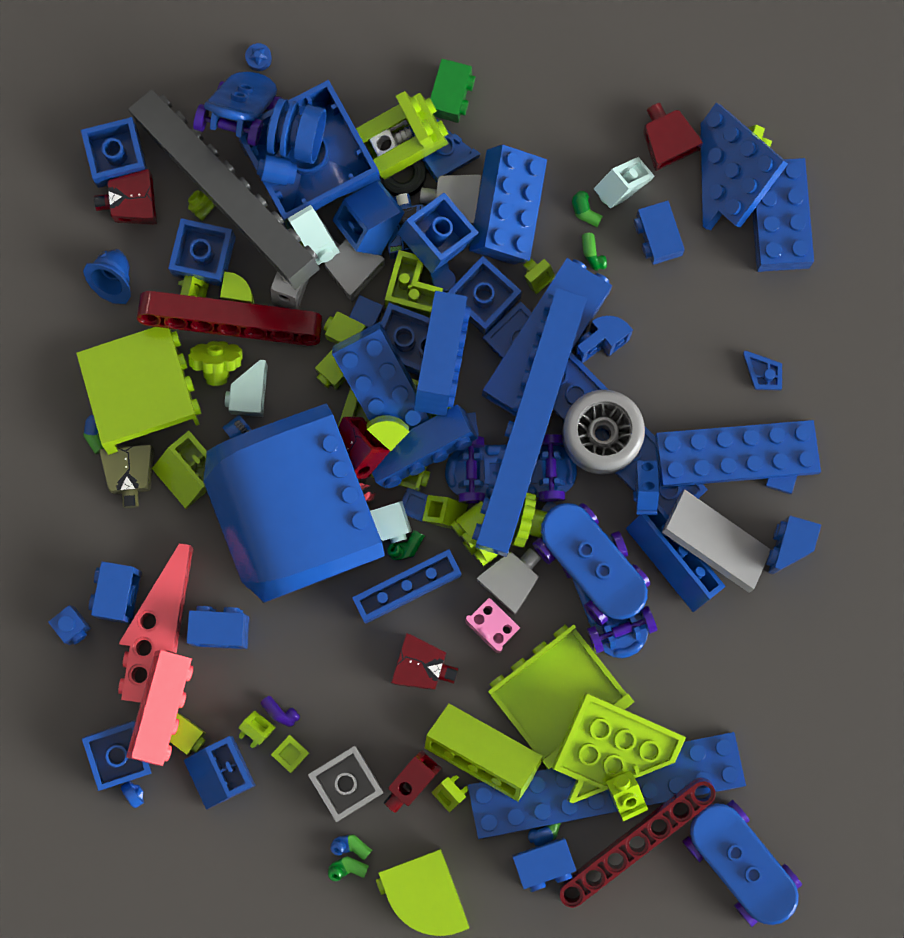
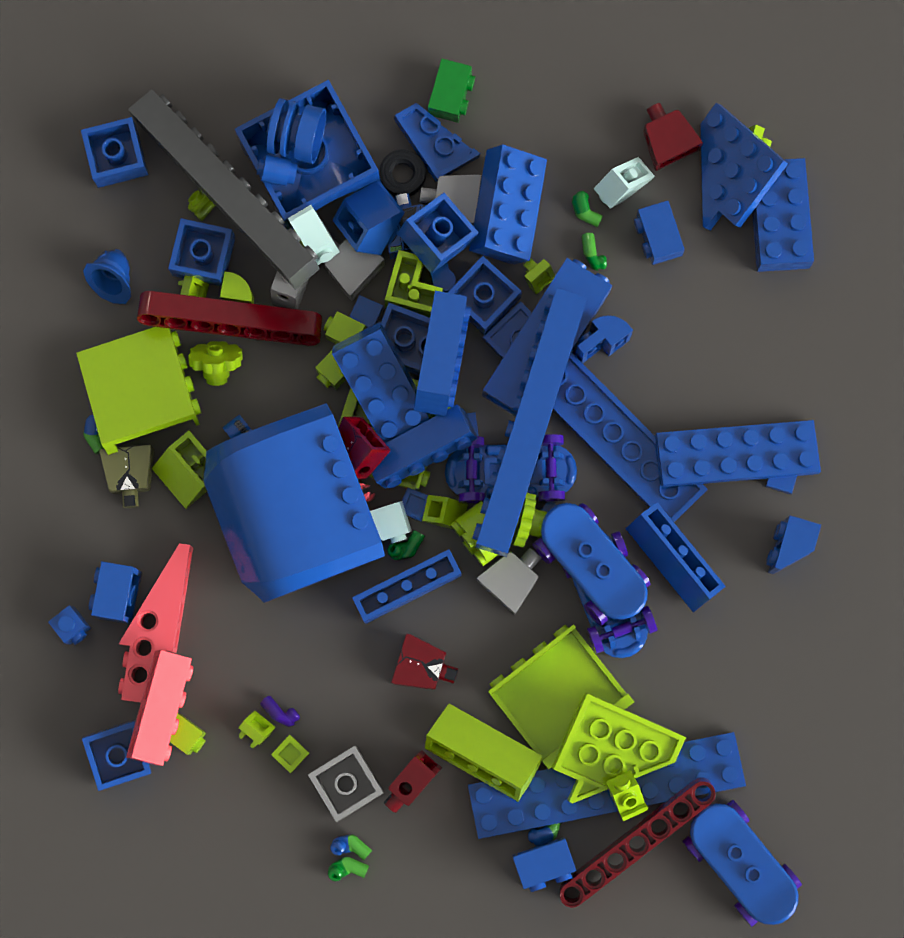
(130, 199): dark red torso -> none
(133, 793): blue tile -> none
(218, 629): blue brick -> none
(219, 772): blue slope -> none
(240, 99): blue piece -> none
(248, 392): light aqua slope -> none
(258, 57): blue tile -> none
(388, 430): lime brick -> none
(410, 111): lime brick -> none
(424, 895): lime brick -> none
(449, 794): lime tile -> none
(491, 626): bright pink piece -> none
(611, 412): light grey wheel -> none
(646, 488): blue piece -> none
(716, 541): light grey tile -> none
(764, 372): blue piece -> none

